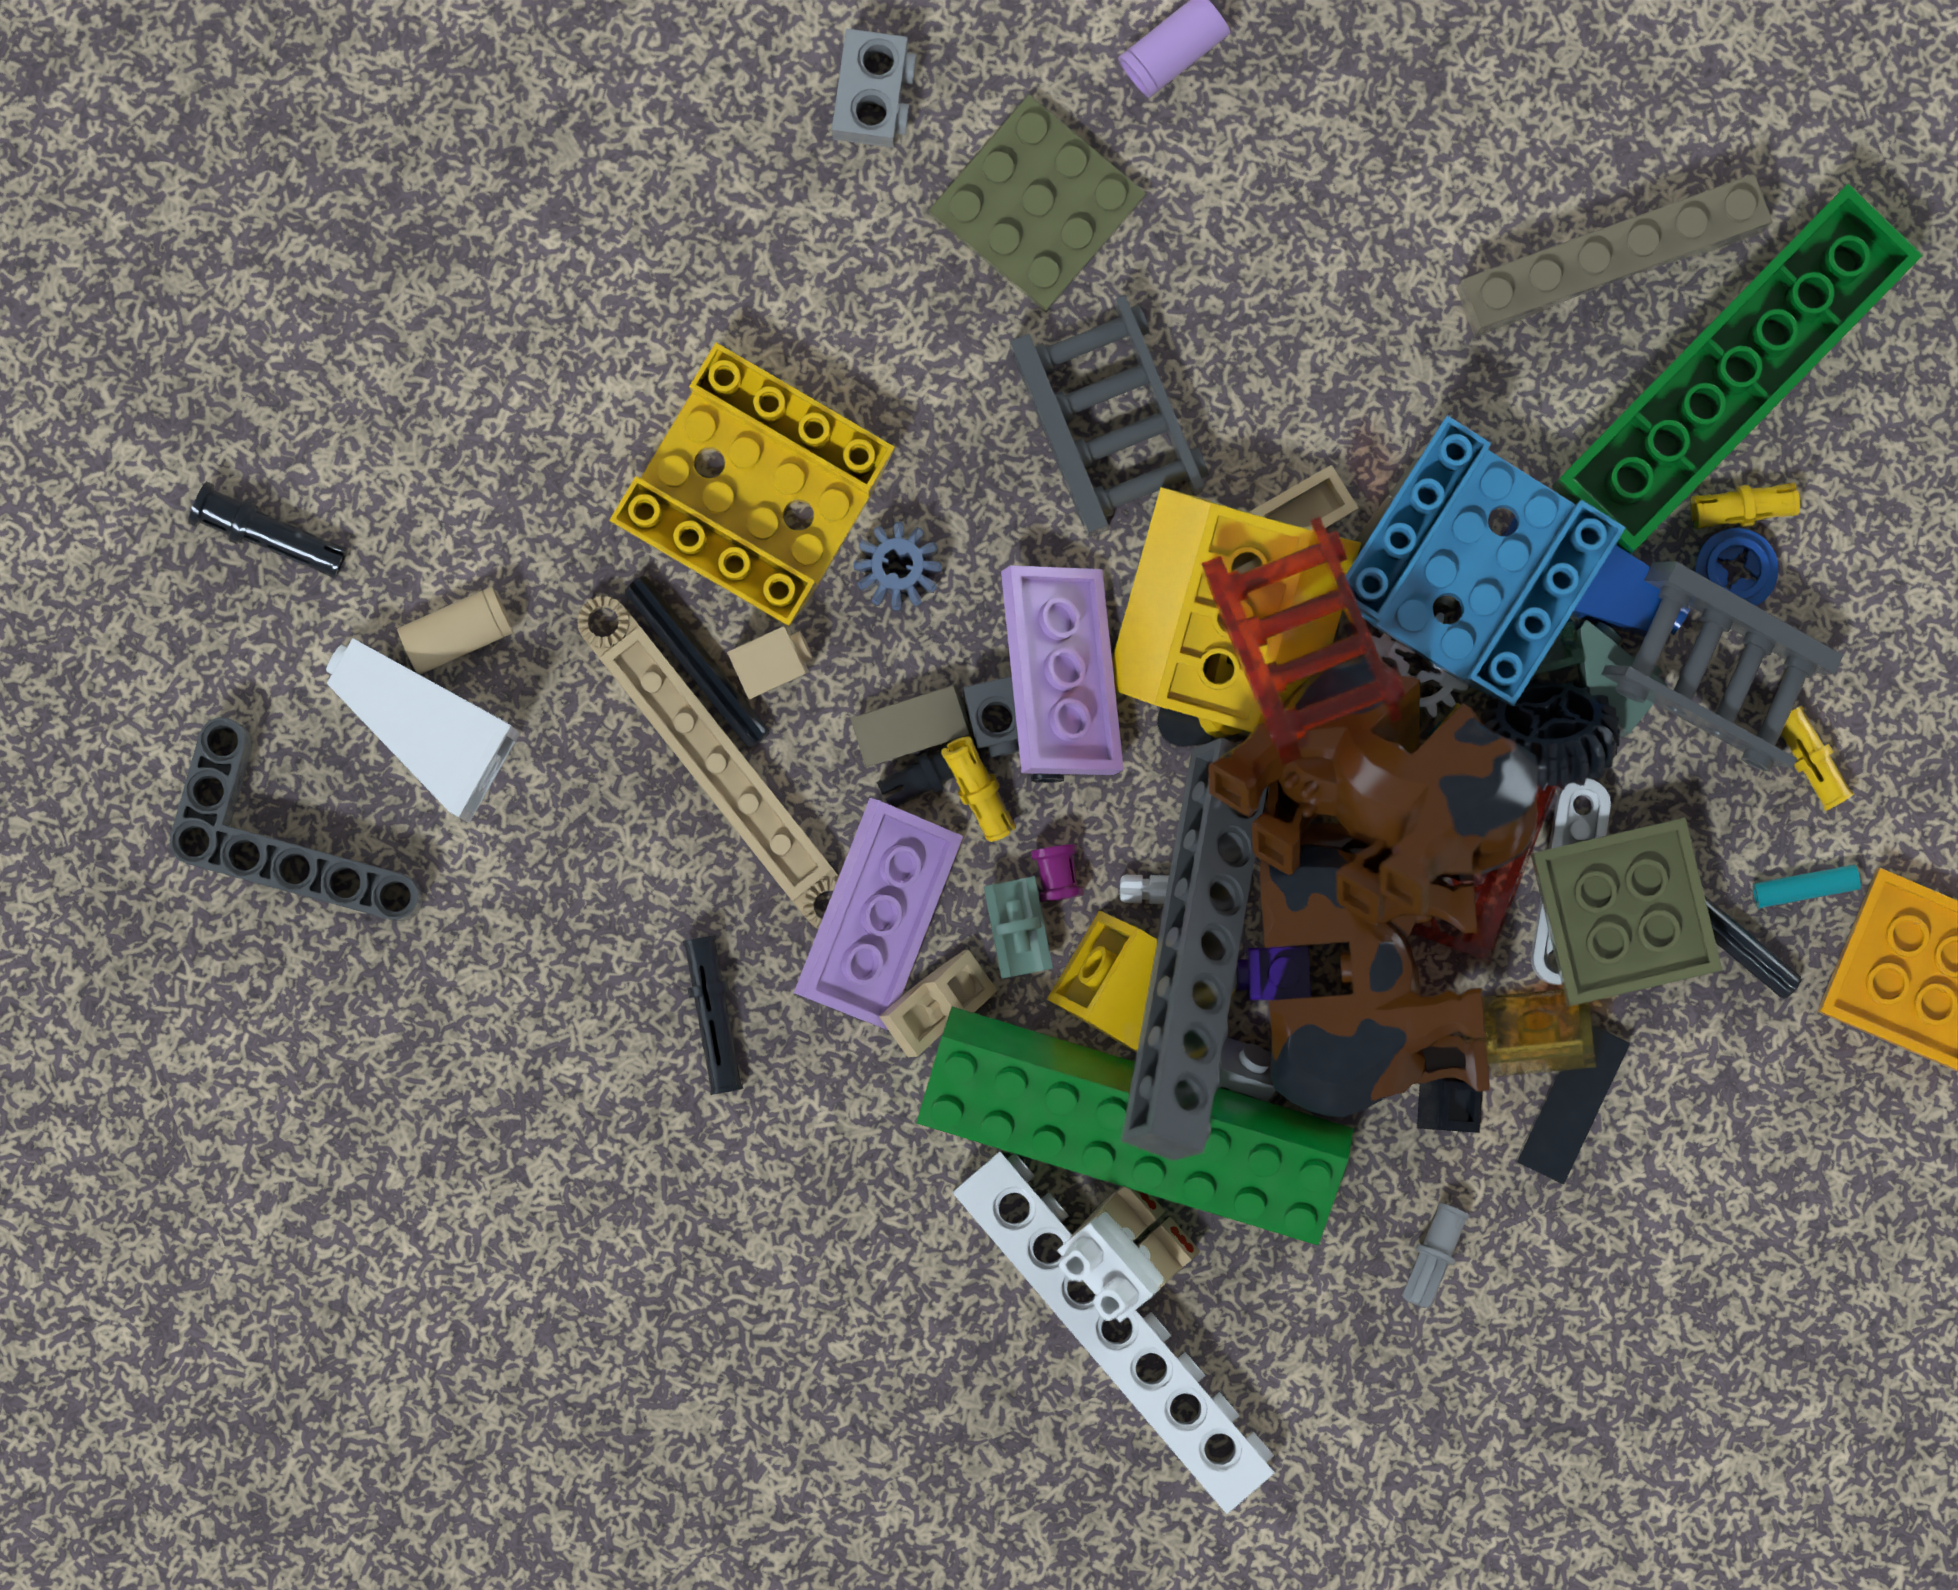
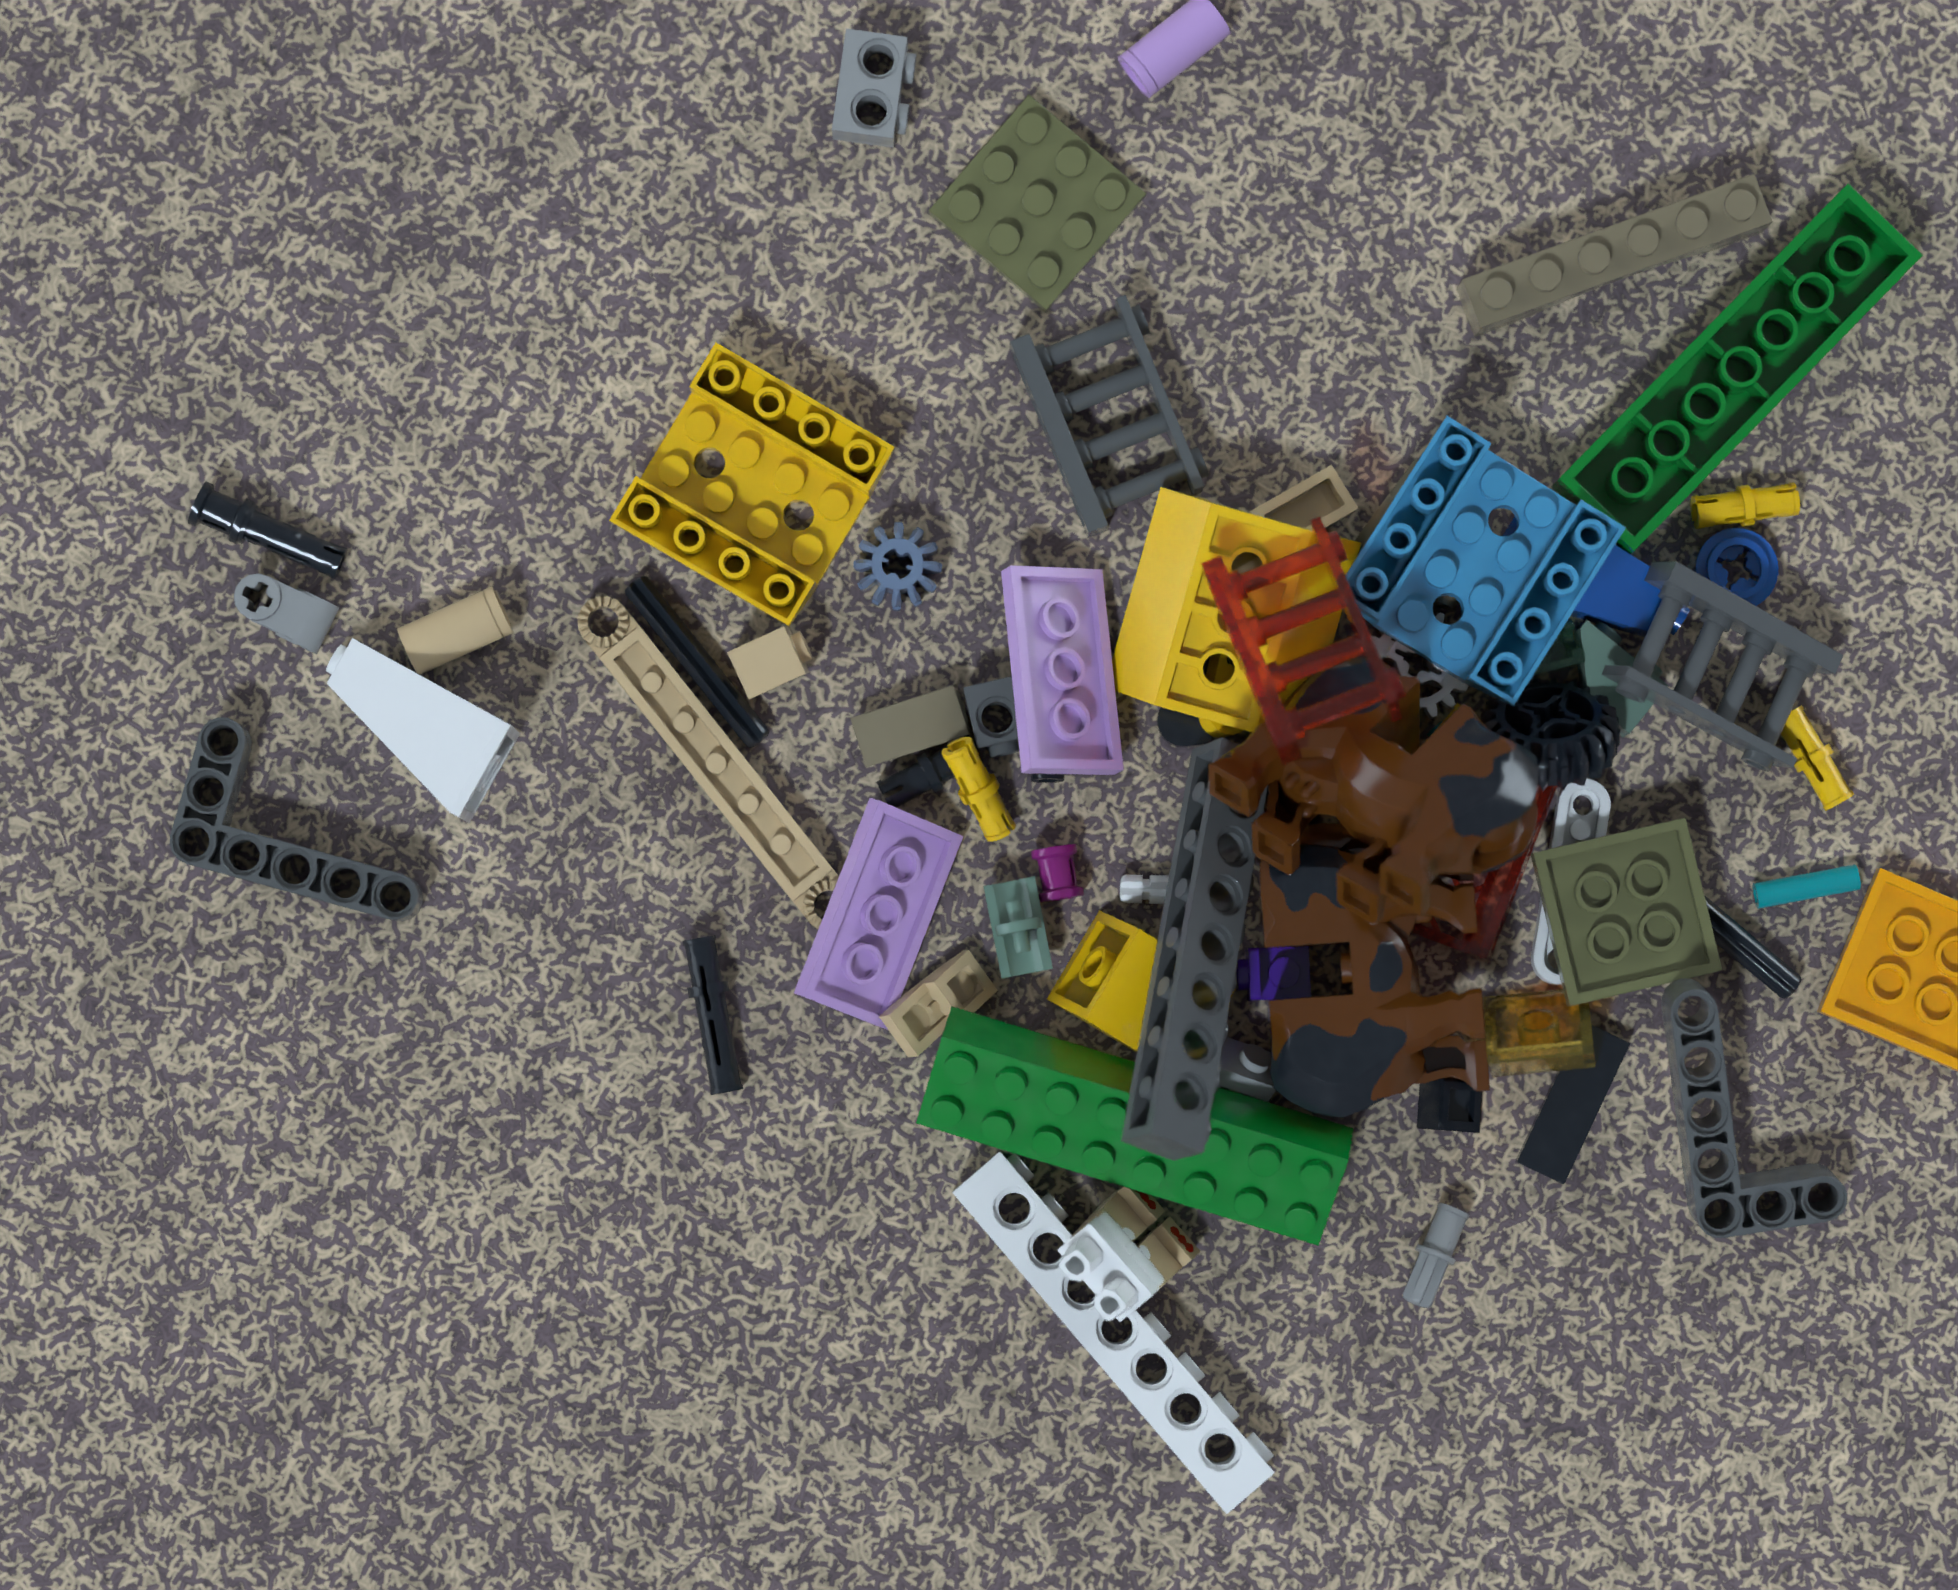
(292, 614): none -> light grey piece
(1717, 1132): none -> dark grey beam

